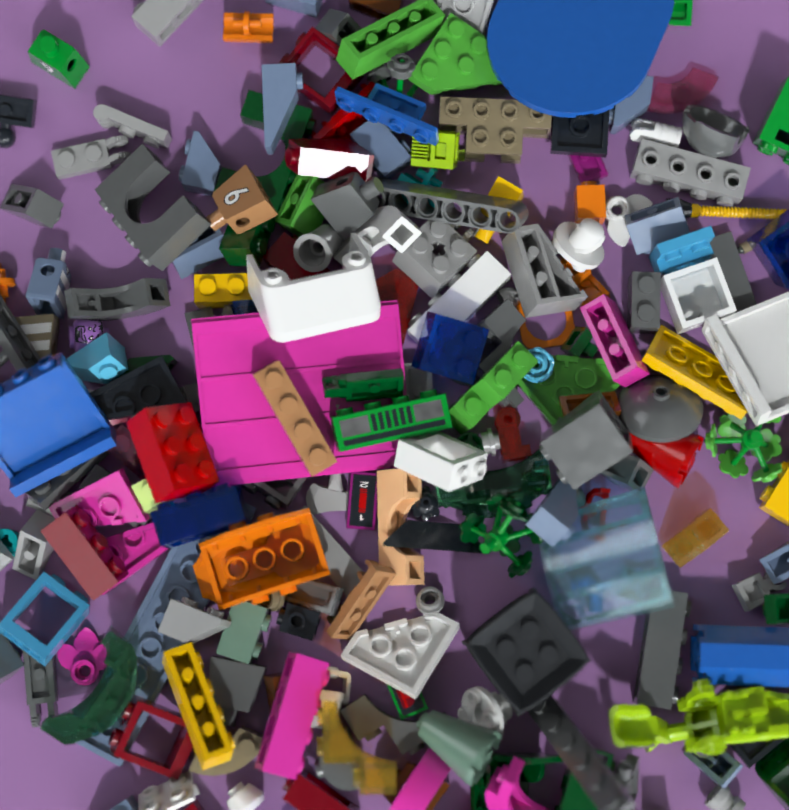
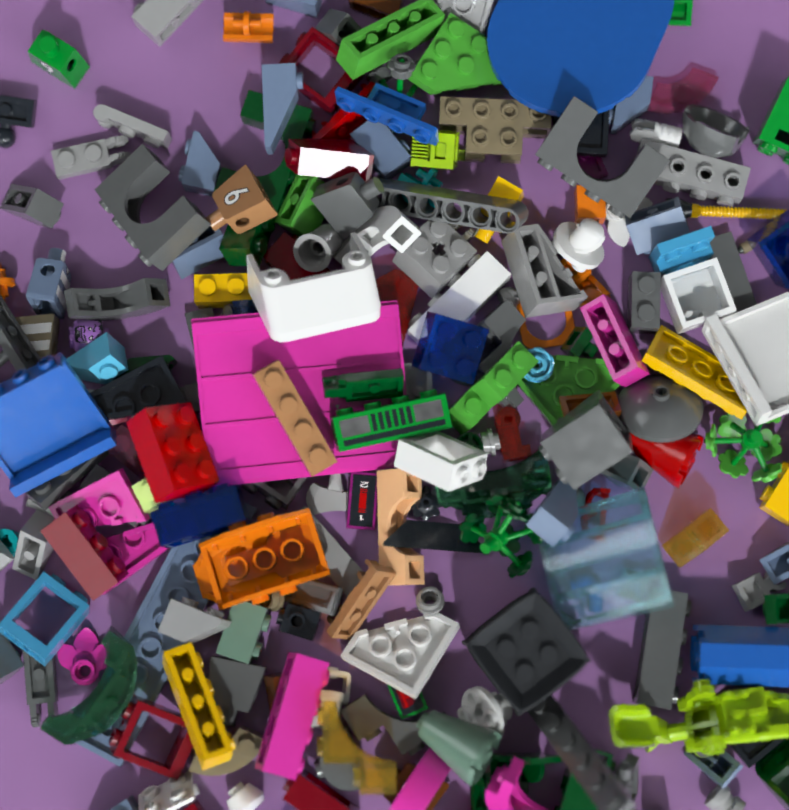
(622, 192): none -> dark grey arch

